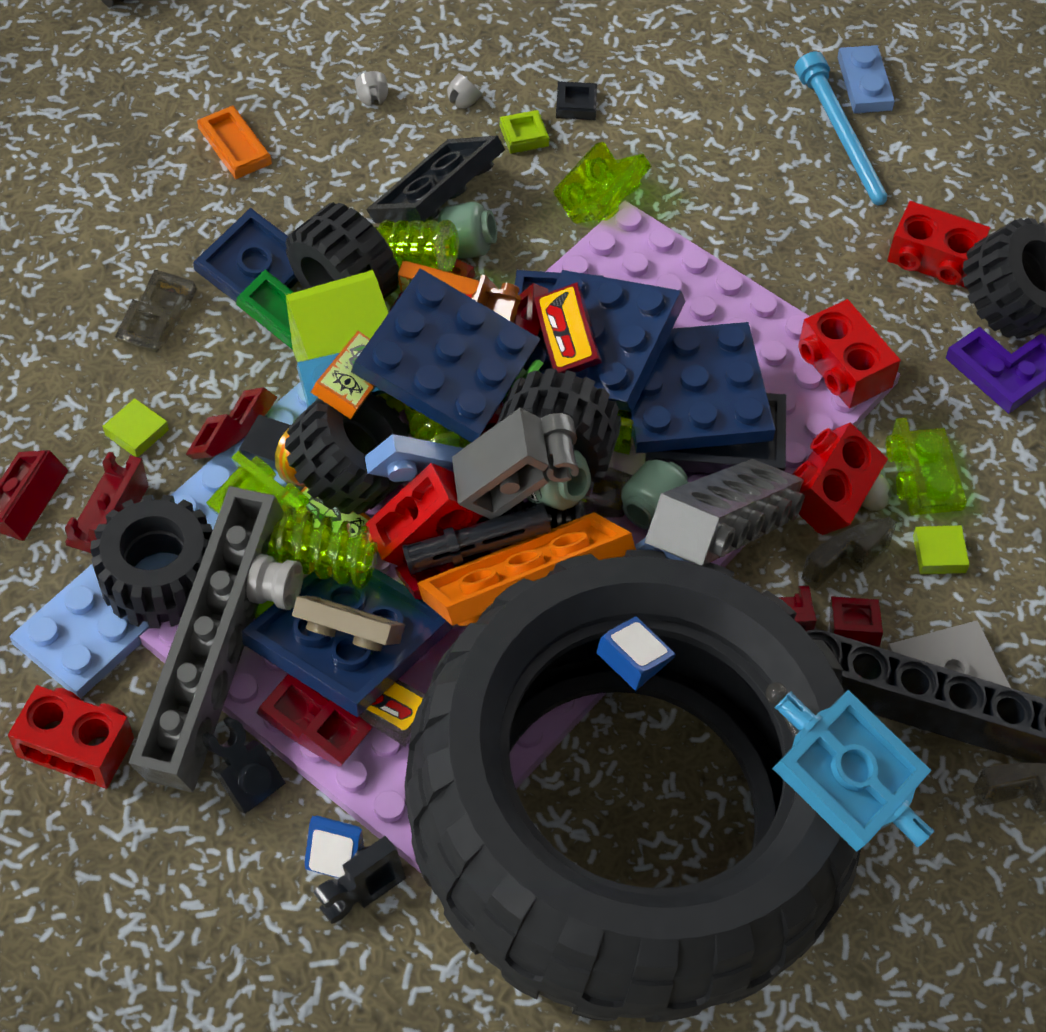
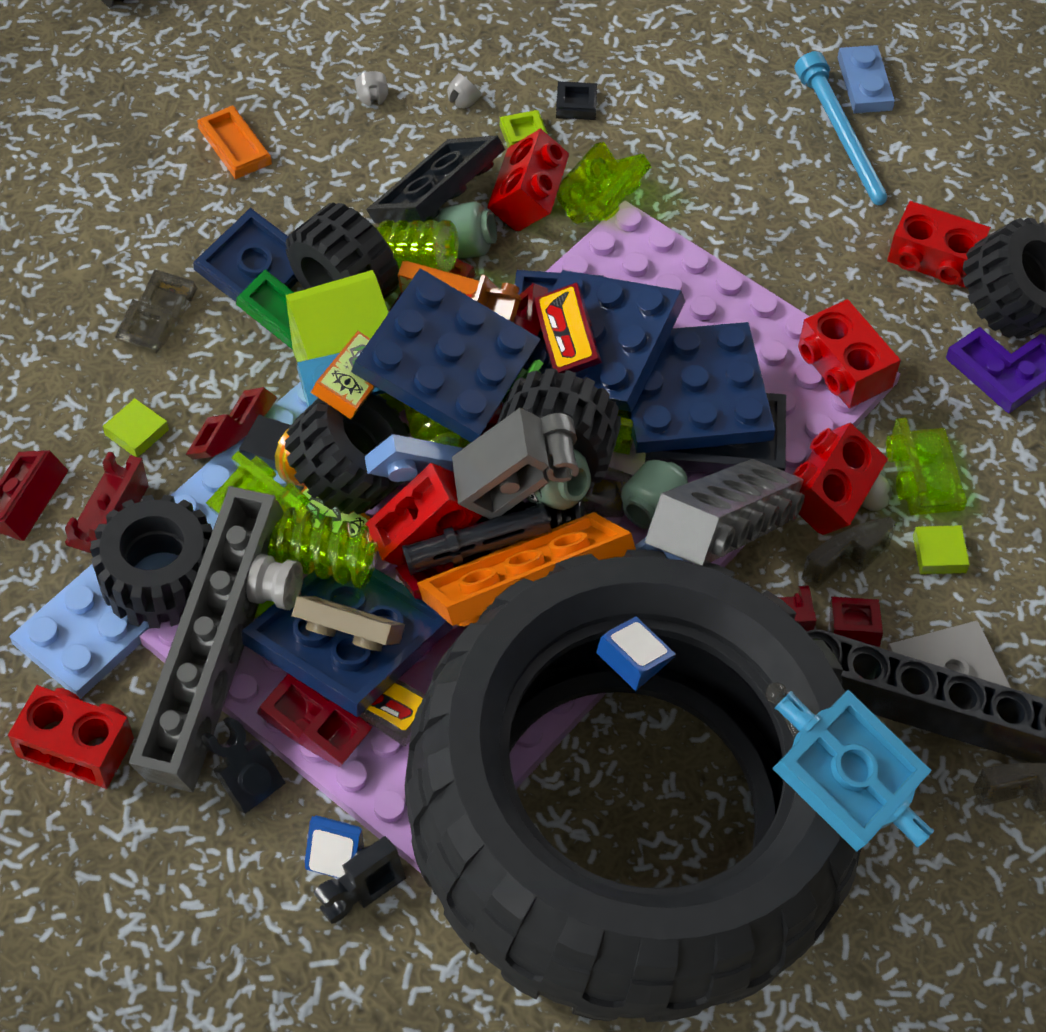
(528, 180): none -> red brick

